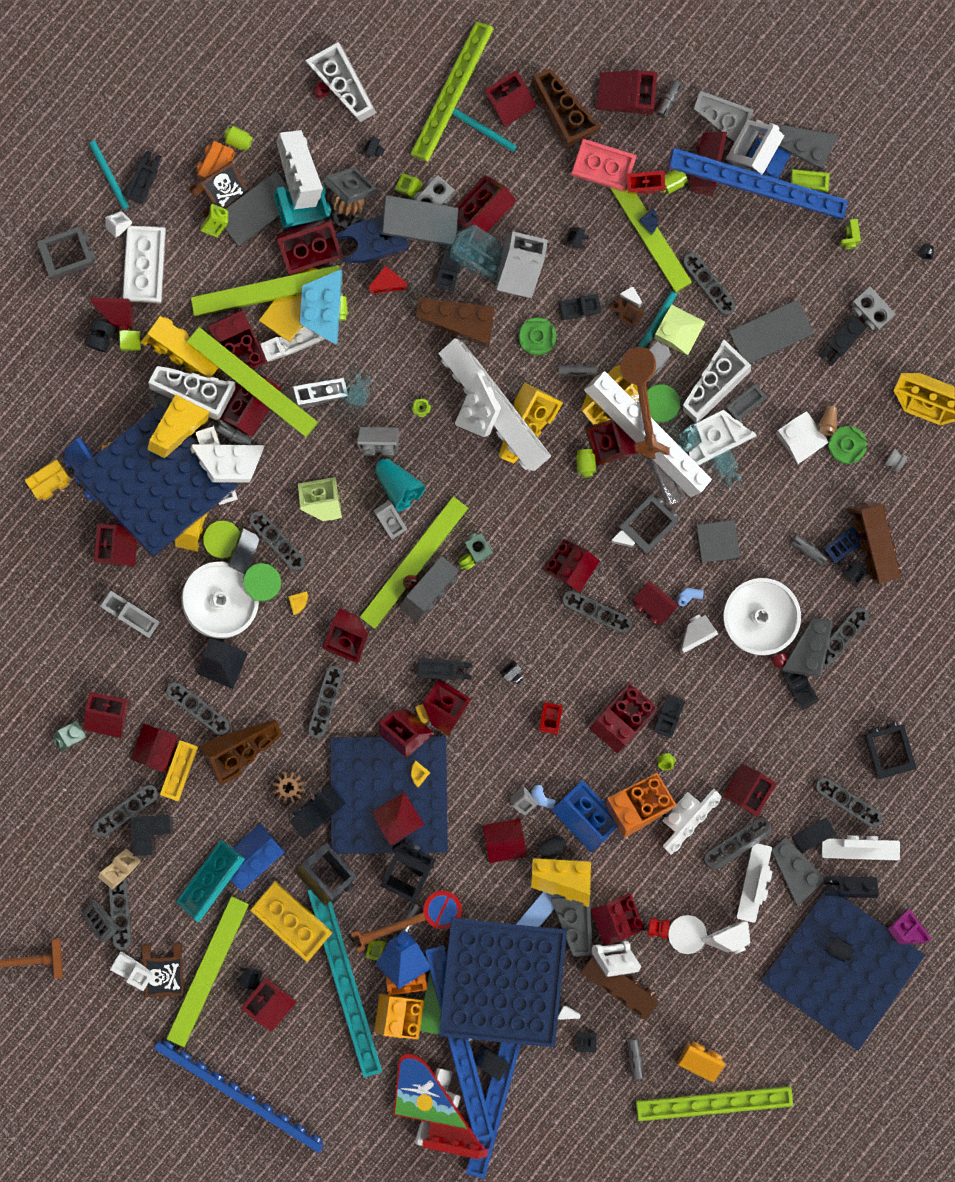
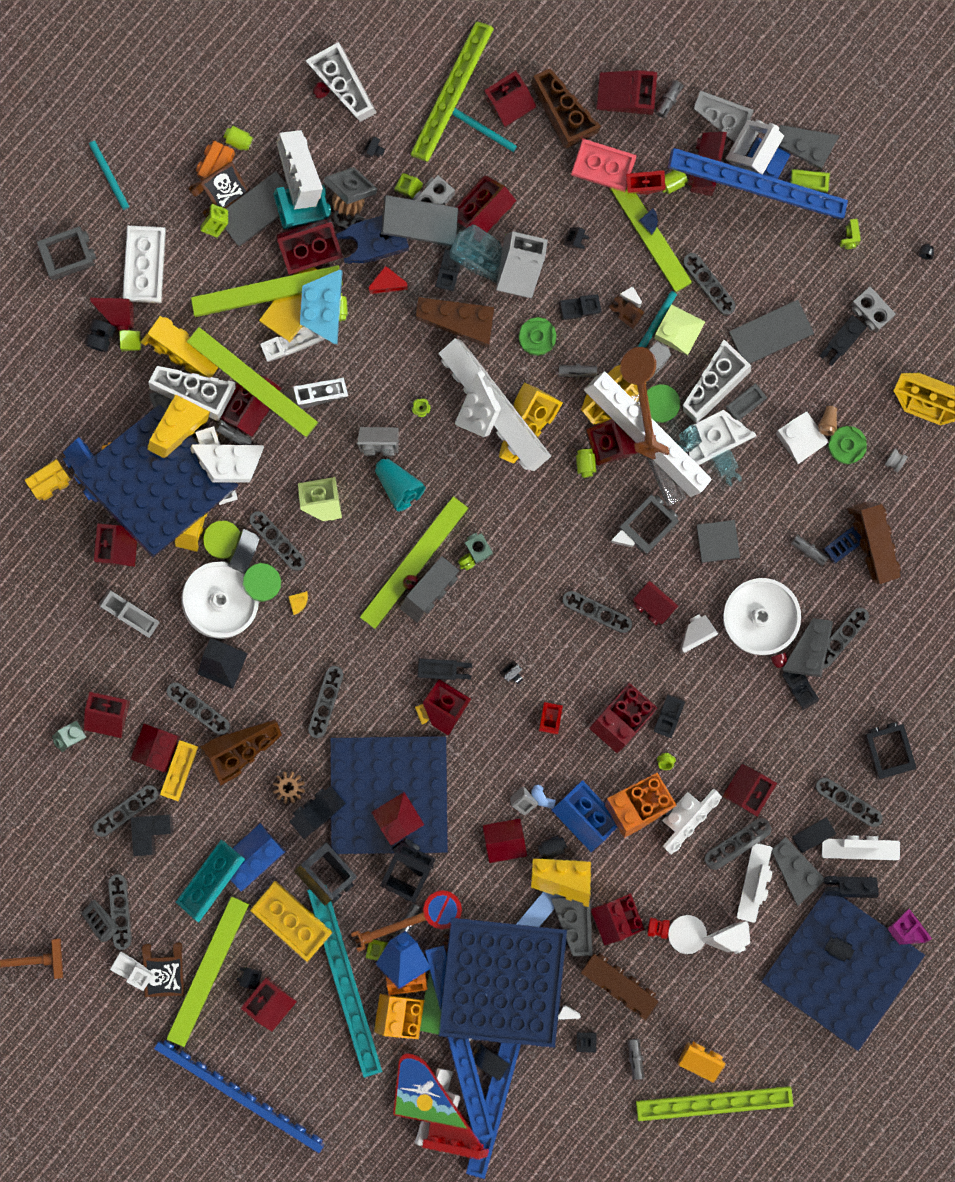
(117, 223): white slope -> none
(119, 869): tan slope -> none
(143, 179): black hinge -> none
(238, 337): dark red slope -> none
(346, 636): dark red slope -> none
(358, 393): clear light blue plate -> none
(390, 519): light grey slope -> none
(404, 731): dark red slope -> none
(418, 773): yellow tile -> none
(571, 565): dark red slope -> none
(616, 964): white plate -> none
(687, 594): light blue arm -> none
(855, 574): black tile -> none

